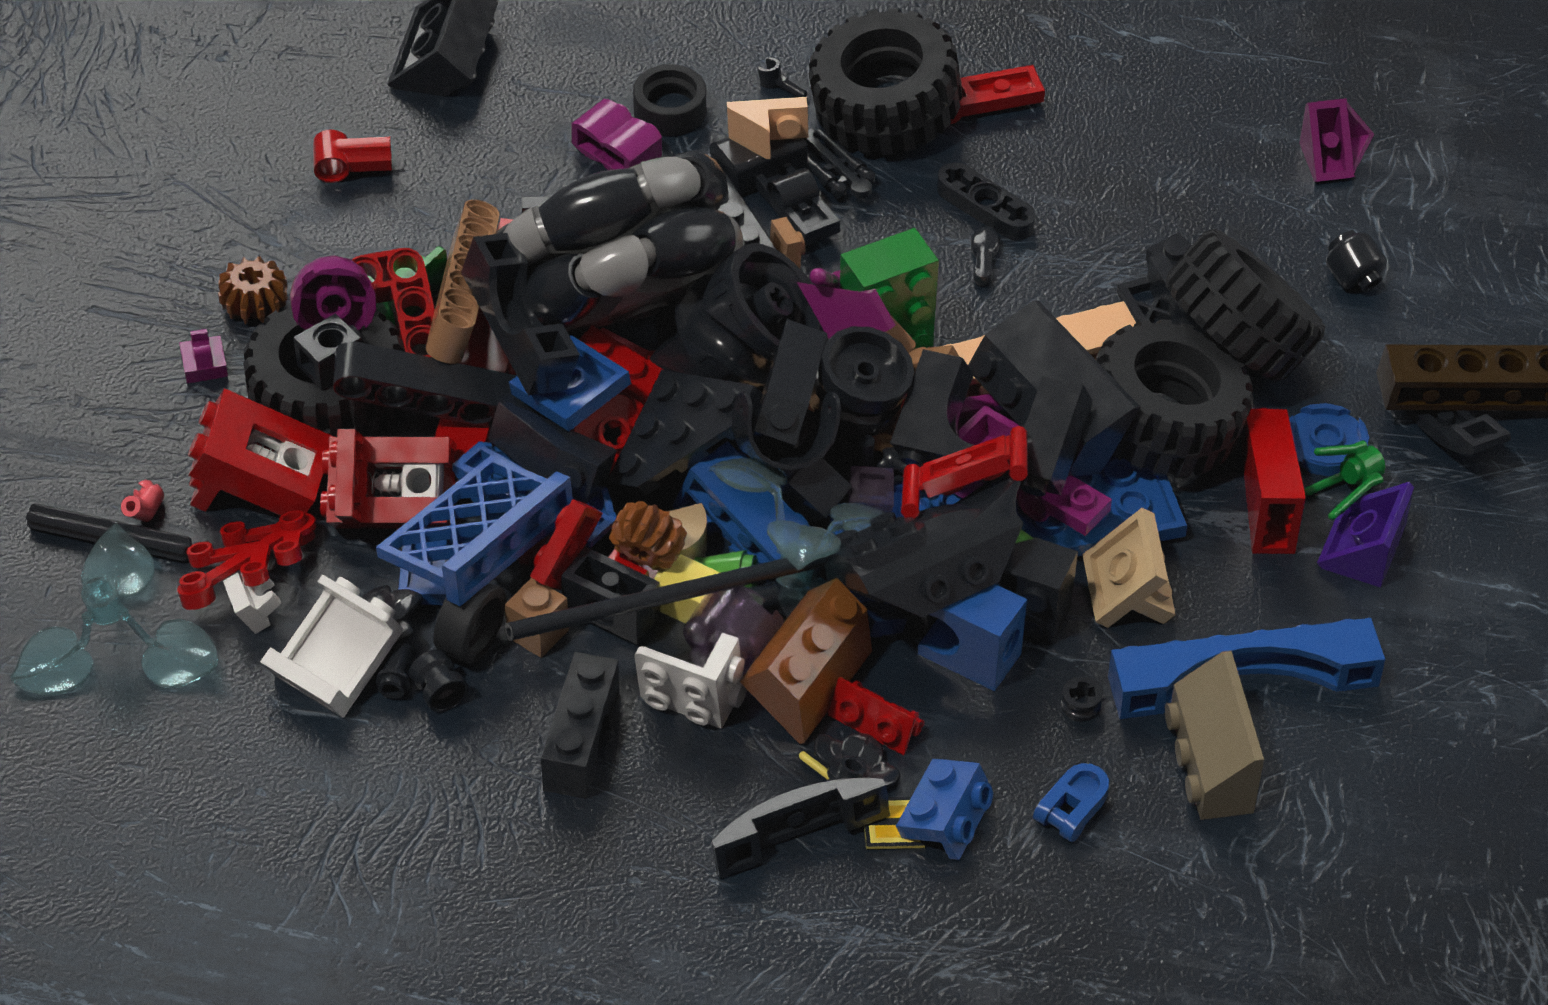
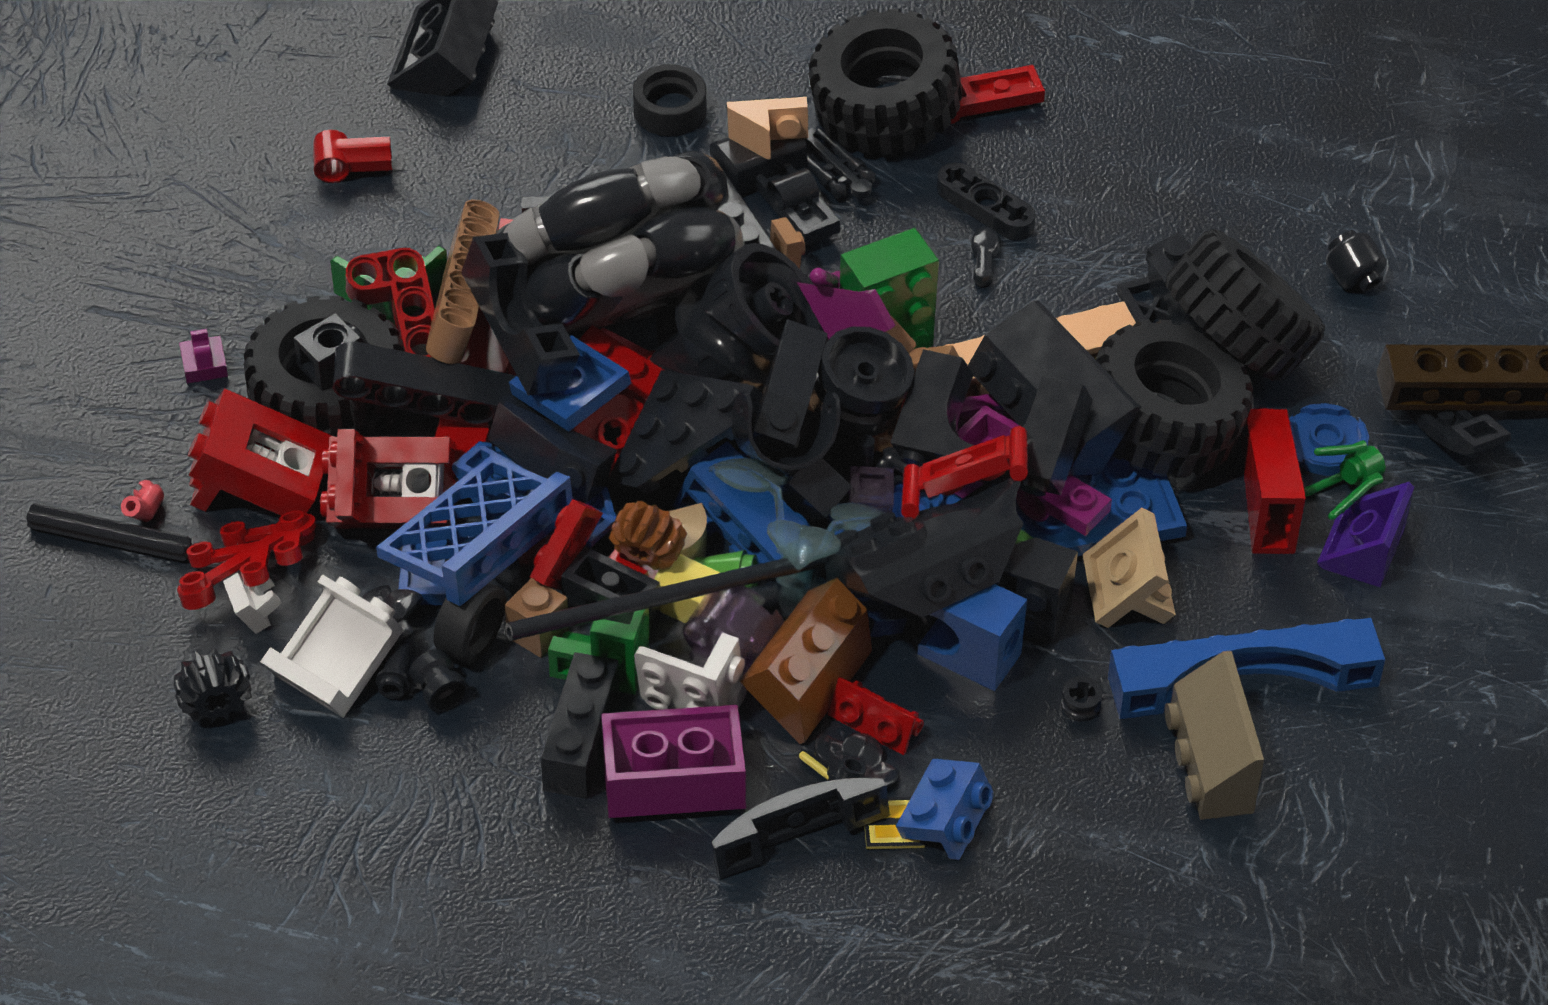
(116, 566): clear light blue plant -> none
(212, 686): none -> black gear
(252, 289): dark orange gear -> none
(332, 287): magenta cylinder -> none
(606, 640): none -> green panel
(614, 137): magenta brick -> none
(673, 761): none -> magenta slope
(773, 77): black hand -> none
(1082, 788): blue plate -> none
(1333, 139): magenta slope -> none

